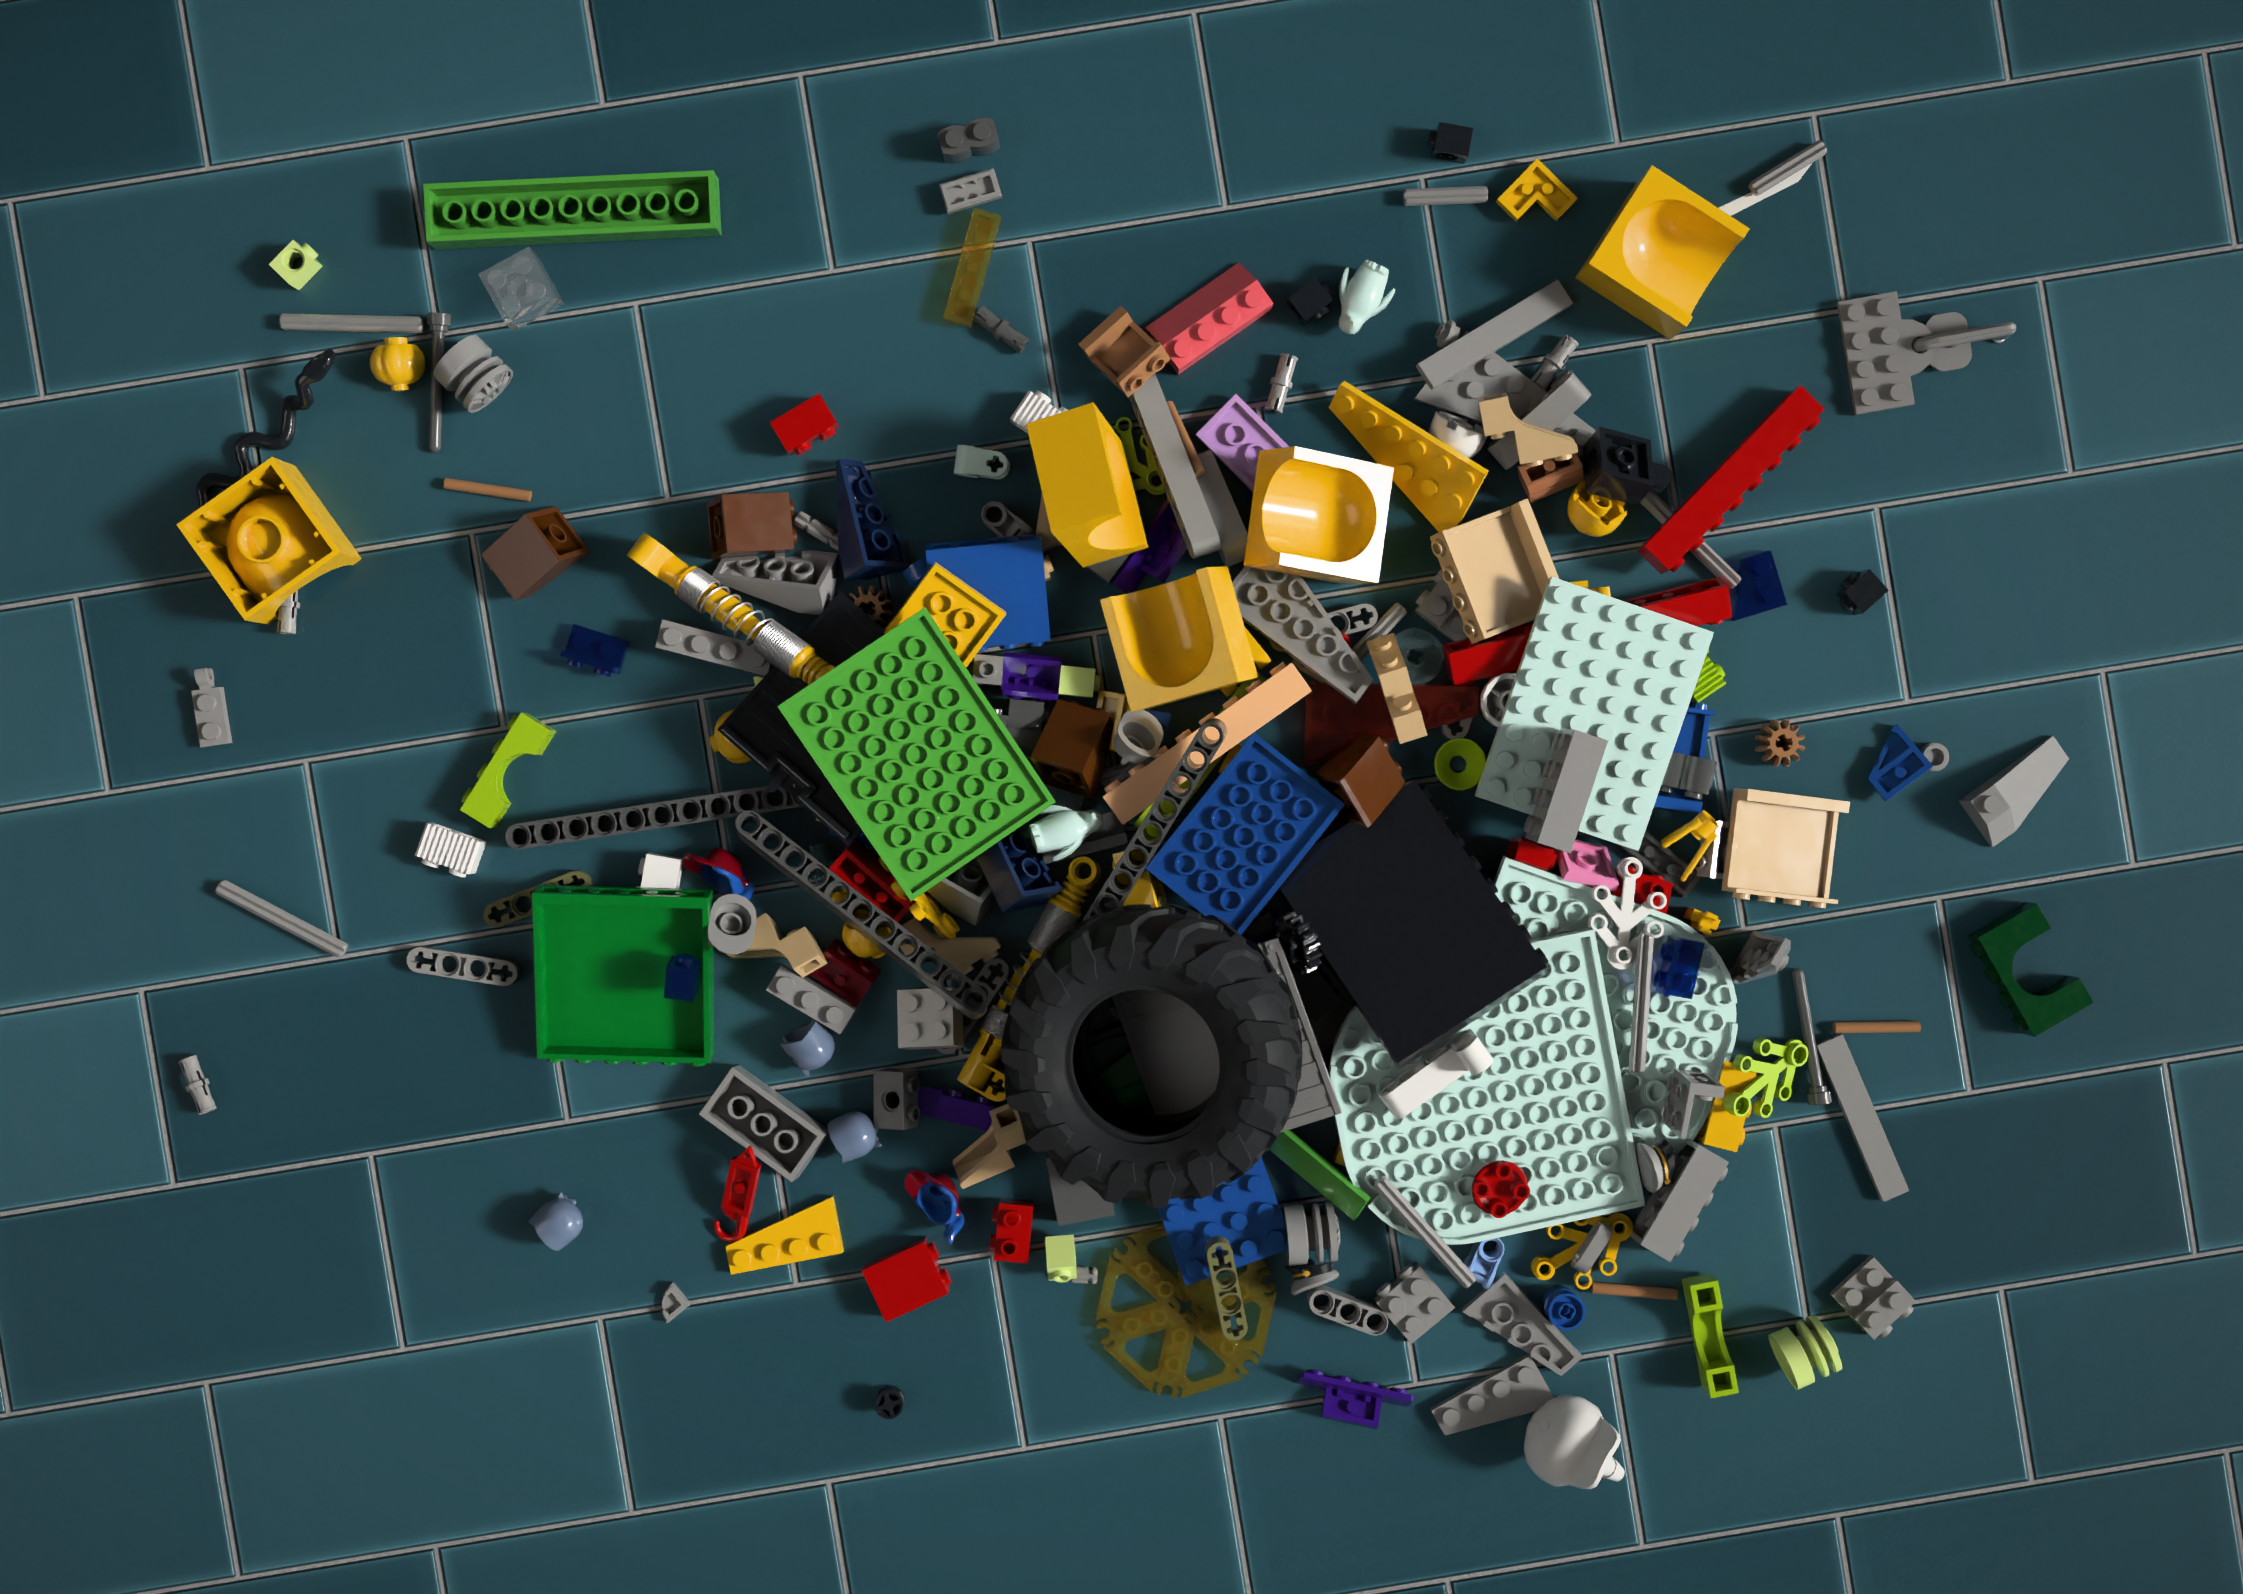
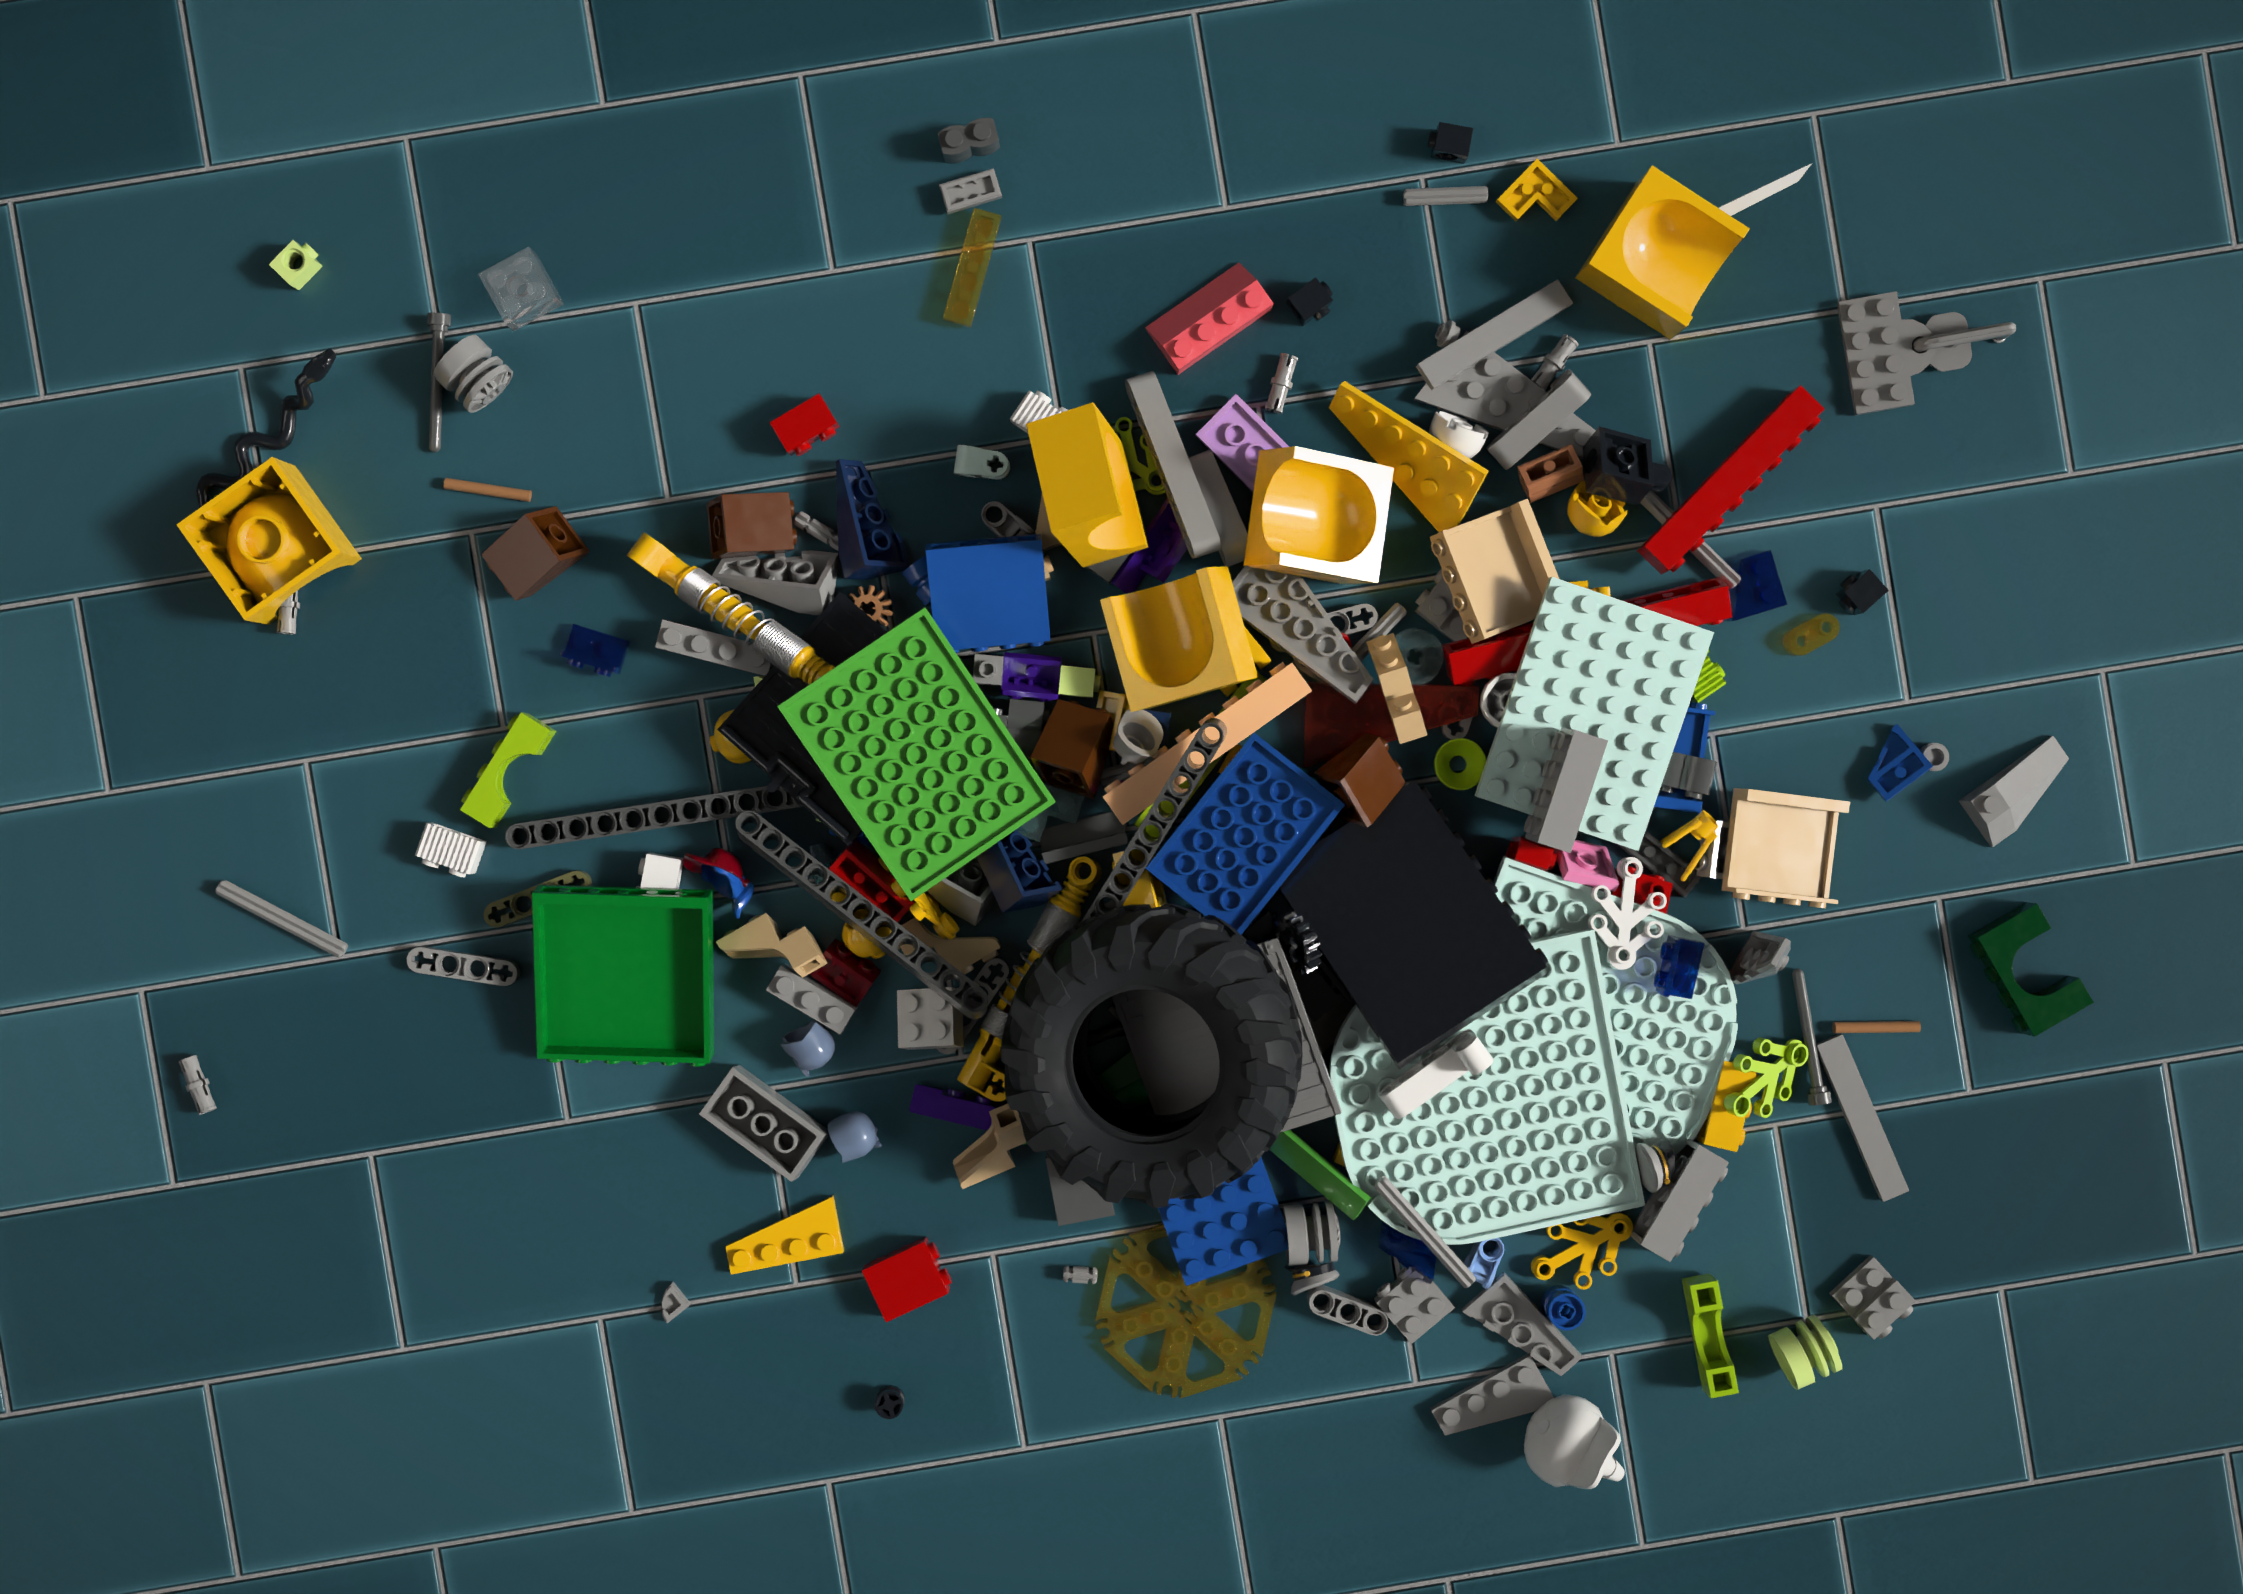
(210, 710): light grey plate -> none
(352, 323): light grey axle -> none
(397, 363): yellow plant -> none
(558, 1222): sand blue helmet -> none
(572, 209): bright green brick -> none
(682, 977): clear blue brick -> none
(732, 924): light grey piece -> none
(739, 1194): red plate -> none
(887, 1110): dark grey brick -> none
(938, 1199): blue hair -> none
(957, 609): yellow plate -> none
(1001, 329): dark grey pin -> none
(1012, 1231): red brick -> none
(1061, 1258): yellowish green brick -> none
(1063, 830): light aqua animal -> none
(1124, 352): medium nougat panel -> none
(1189, 448): medium nougat bar -> none
(1224, 1288): olive beam -> none
(1352, 1401): dark purple bracket -> none
(1362, 295): light aqua animal -> none
(1408, 1251): none -> clear blue wing
(1500, 1188): red dish -> none
(1531, 441): tan arch -> none
(1591, 1247): light grey beam -> none
(1634, 1291): medium nougat bar -> none
(1641, 1002): light grey axle -> none
(1682, 1090): light grey bracket -> none
(1702, 921): yellow plate -> none
(1775, 733): medium nougat gear -> none
(1787, 168): light grey axle -> none
(1812, 633): none -> clear yellow plate

